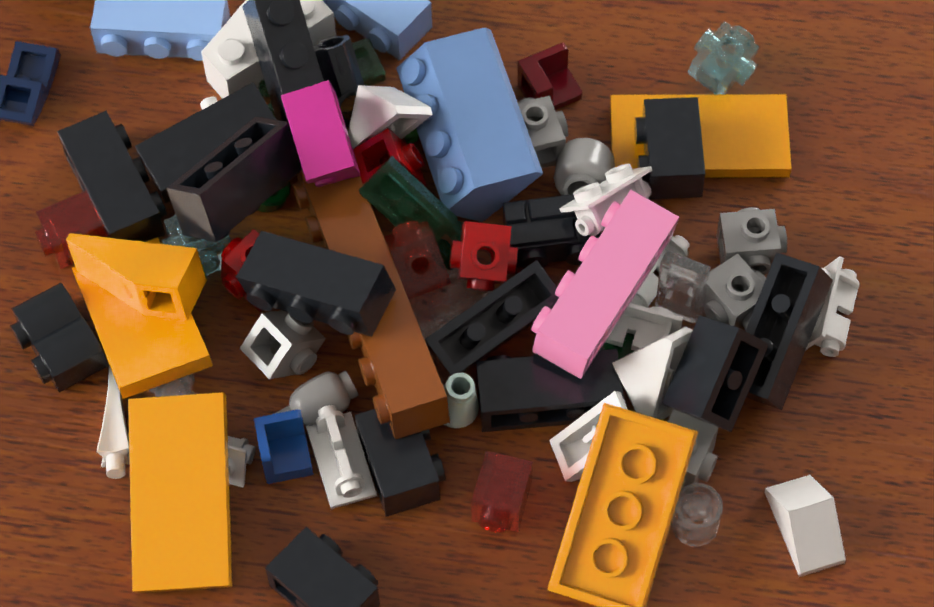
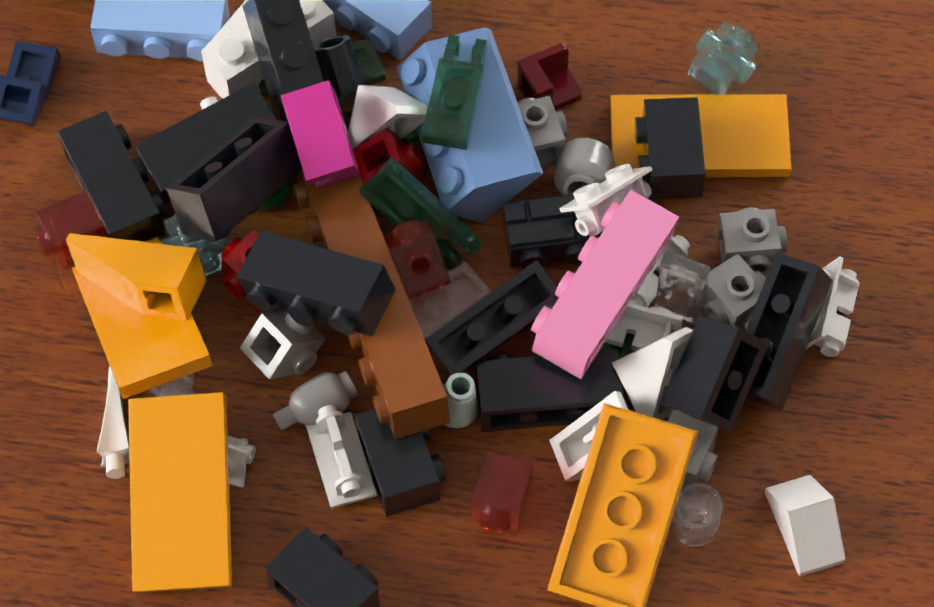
(59, 338): black brick -> none
(283, 446): blue panel -> none
(454, 96): none -> clear green hinge
(488, 238): red brick -> none

